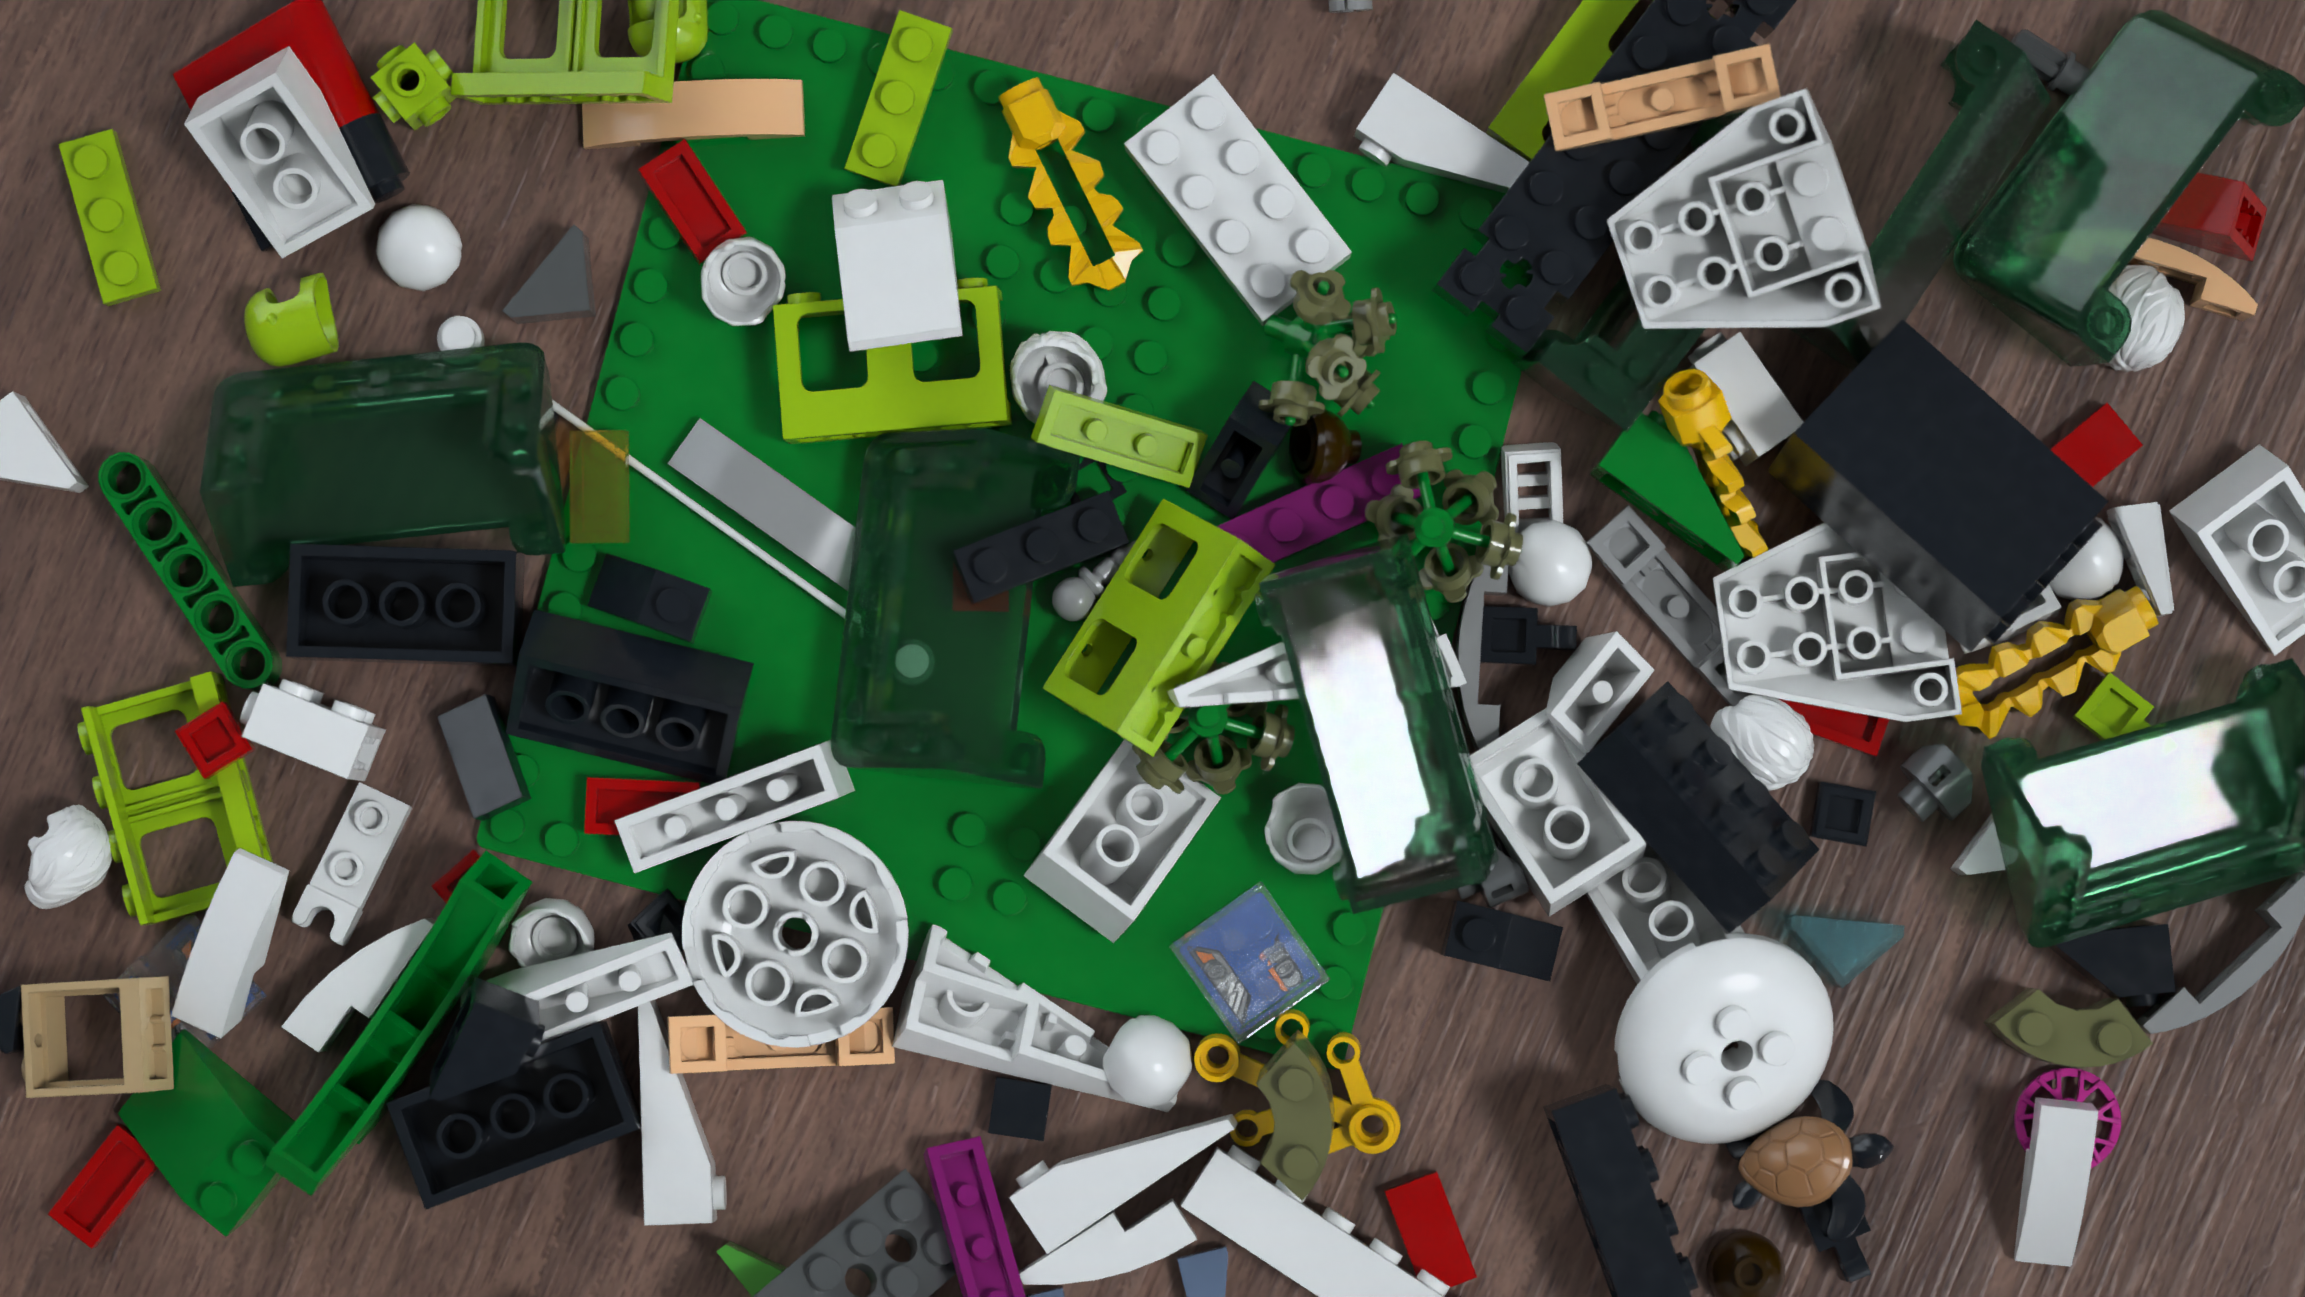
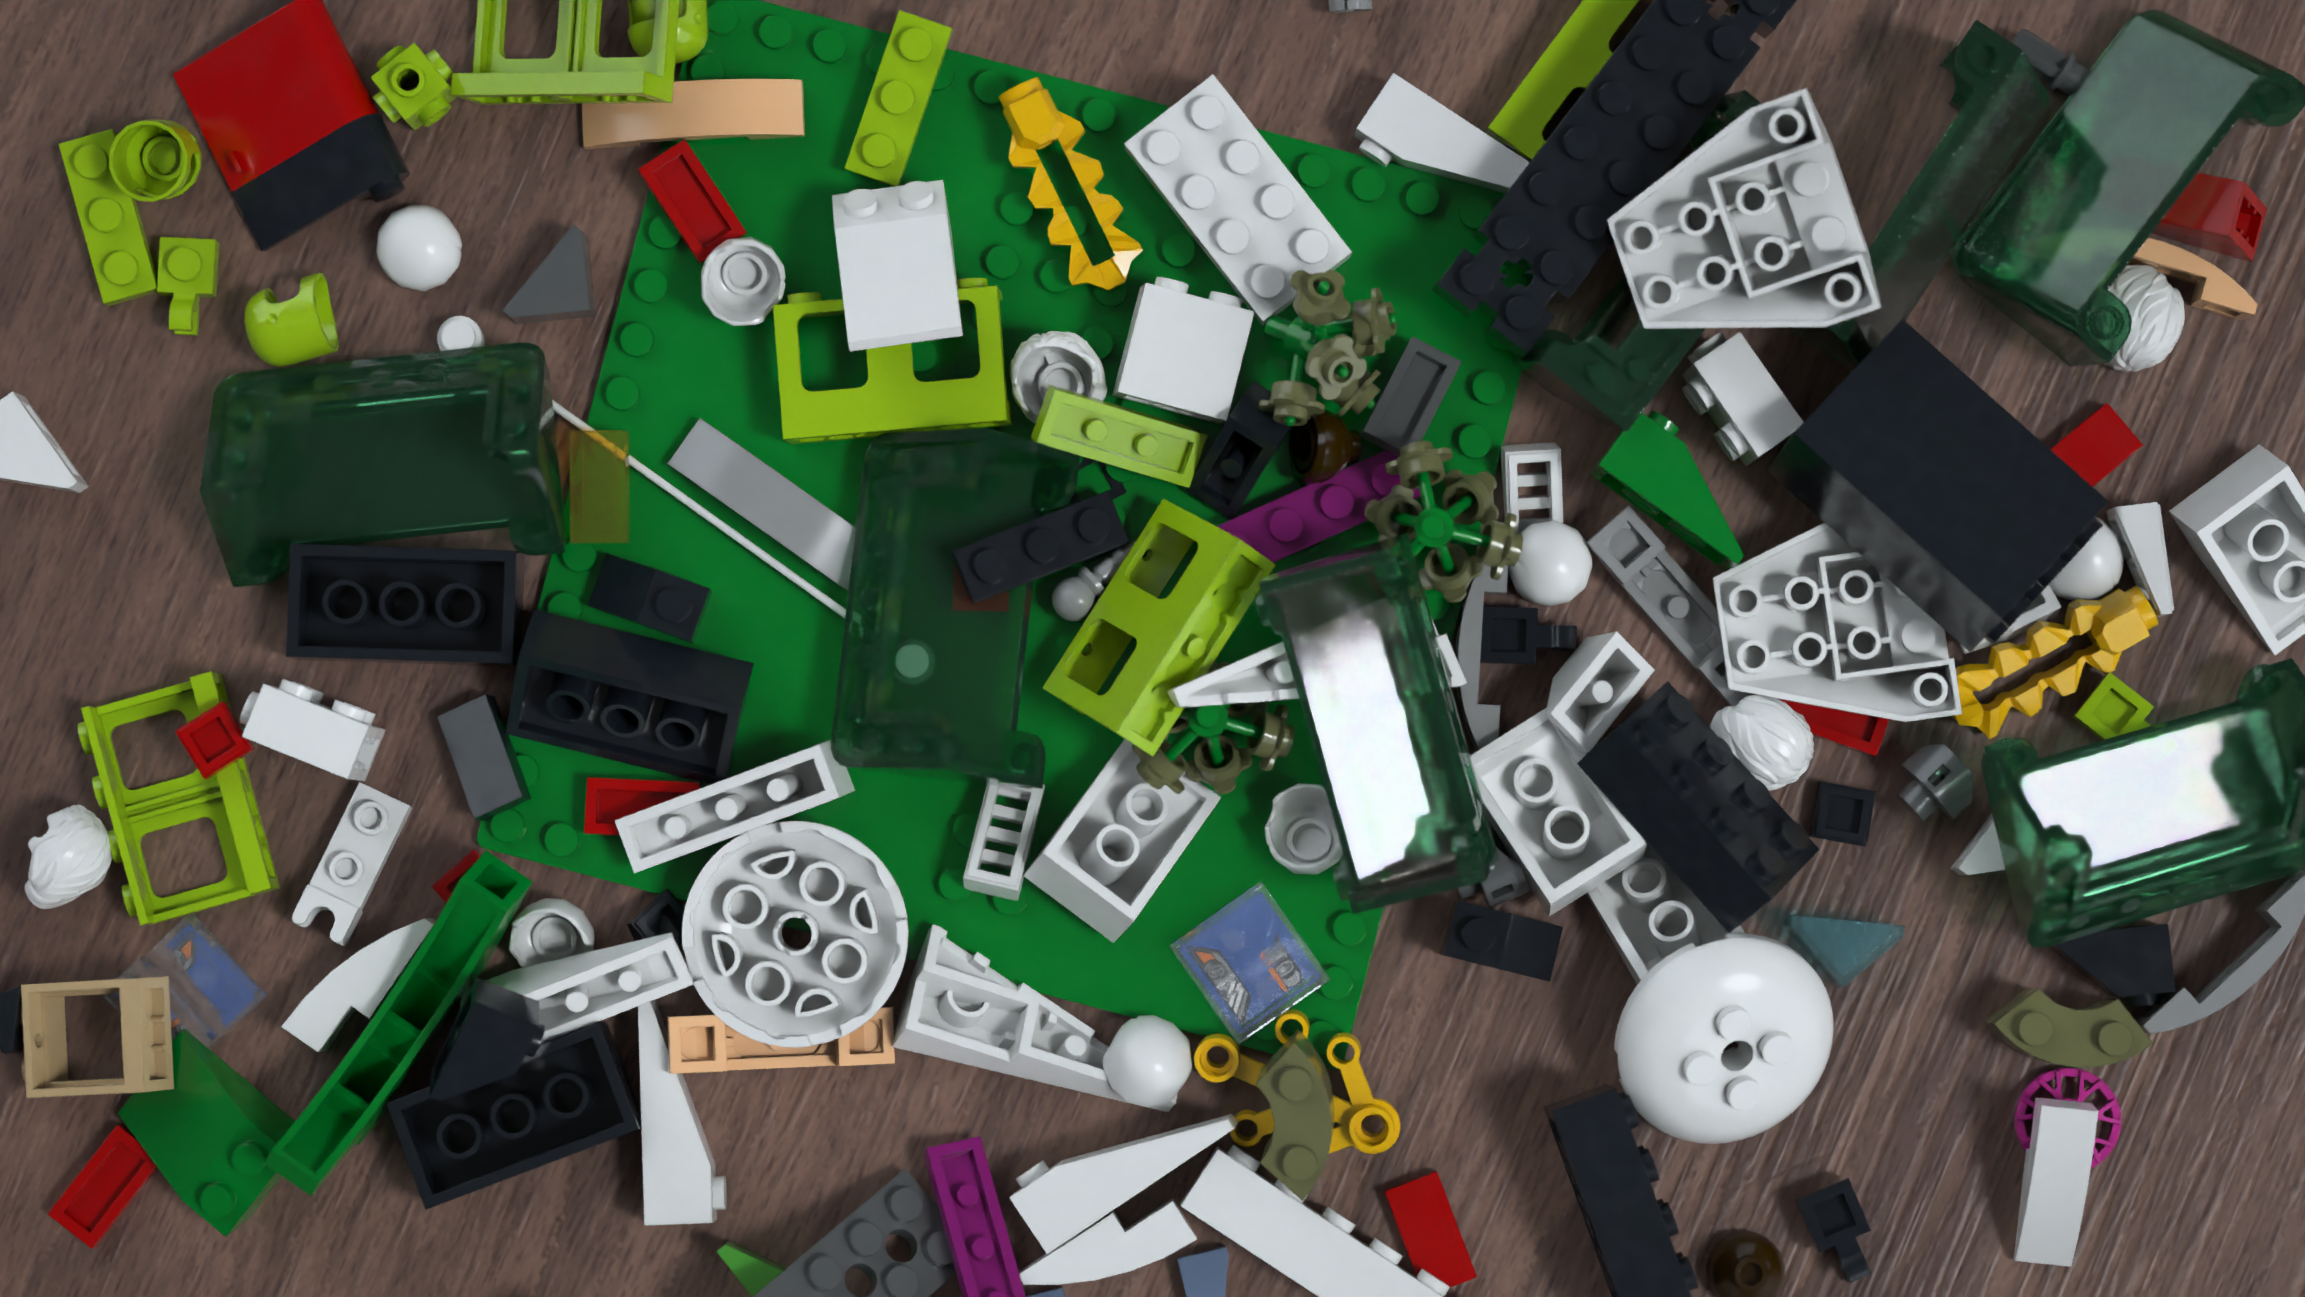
(152, 146): none -> lime helmet
(167, 556): green beam -> none
(187, 272): none -> lime plate
(231, 944): white slope -> none
(281, 152): white slope -> none
(993, 883): none -> white slope
(1020, 1108): black tile -> none
(1184, 350): none -> white brick
(1411, 397): none -> dark grey tile
(1662, 99): light nougat slope -> none
(1696, 417): yellow sword -> none
(1810, 1161): animal -> none

